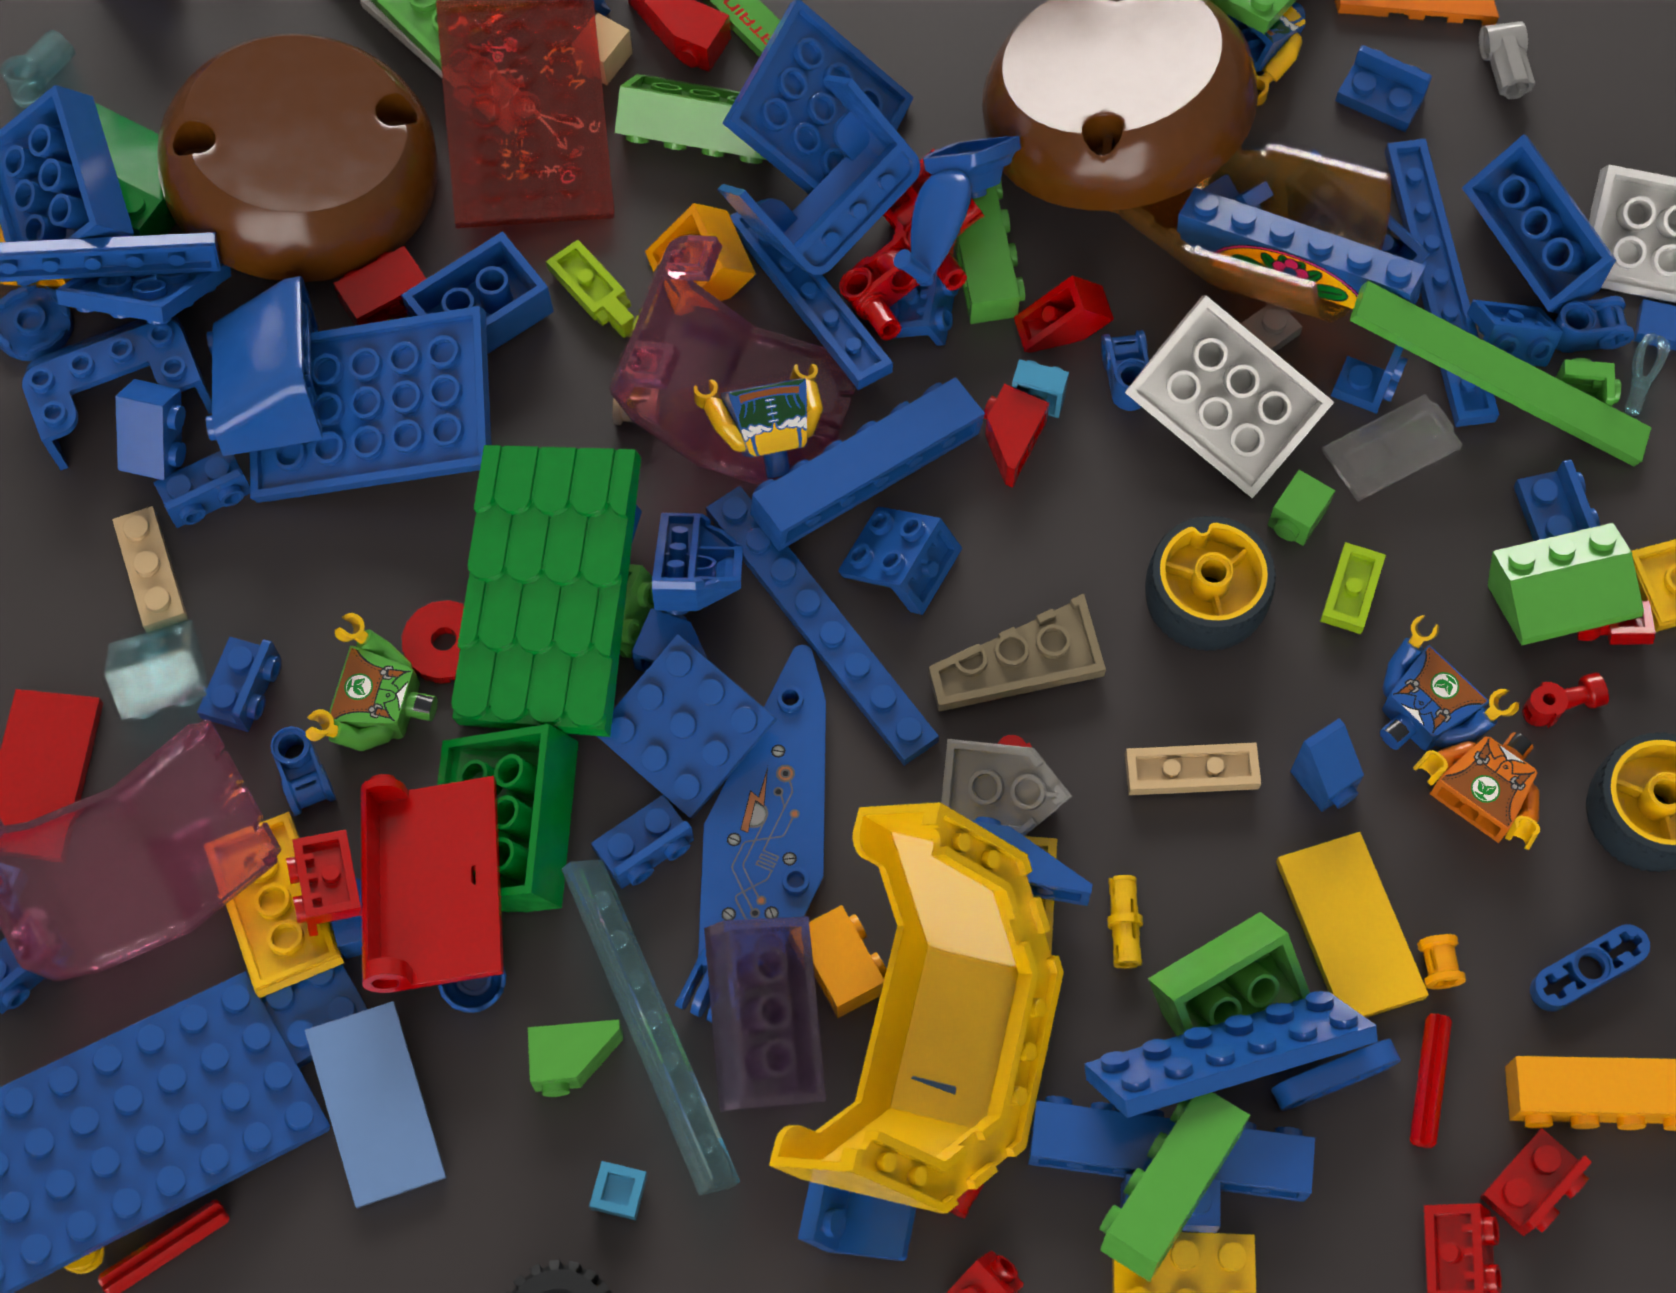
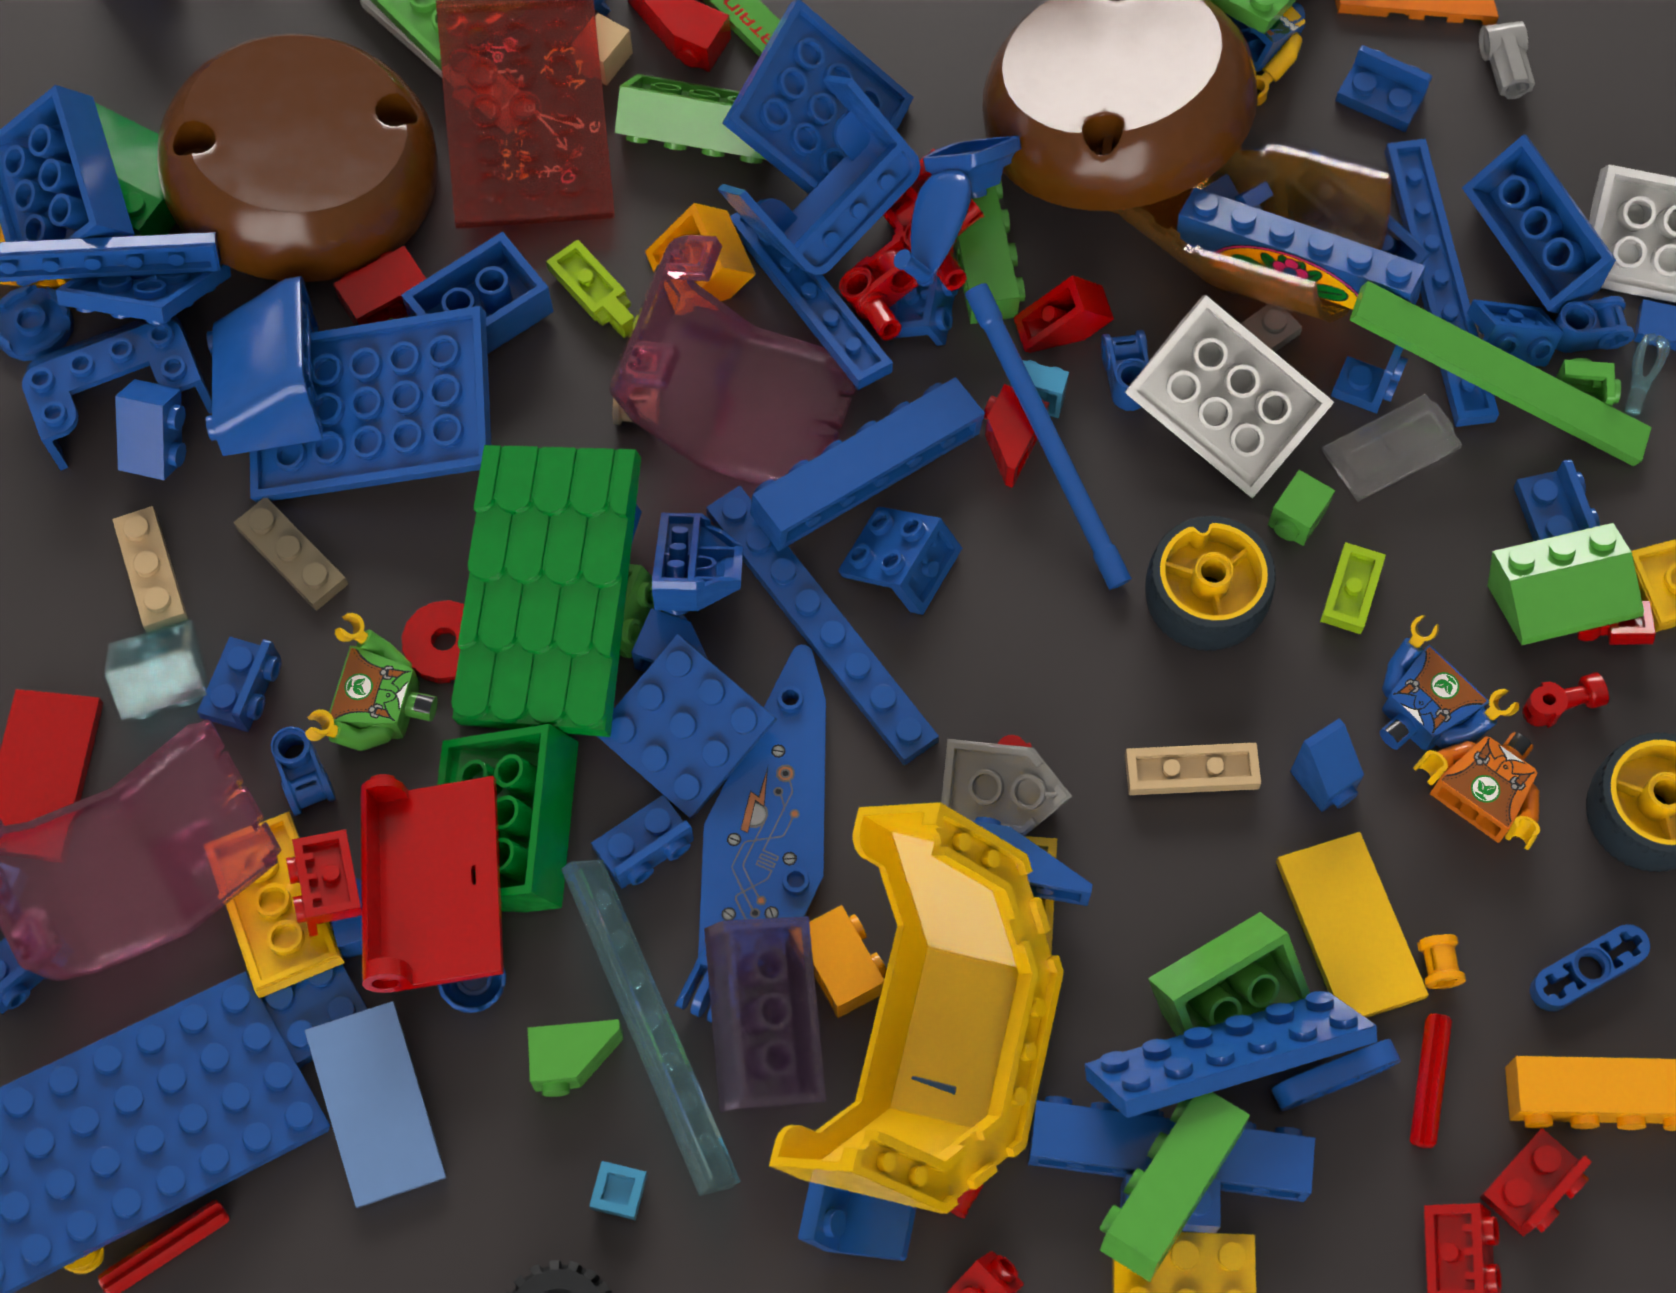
(30, 72): clear light blue piece -> none
(202, 488): blue bracket -> none
(291, 553): none -> dark tan plate
(766, 417): torso -> none
(1039, 655): dark tan wing -> none
(1104, 551): none -> blue piece
(1125, 921): yellow pin -> none

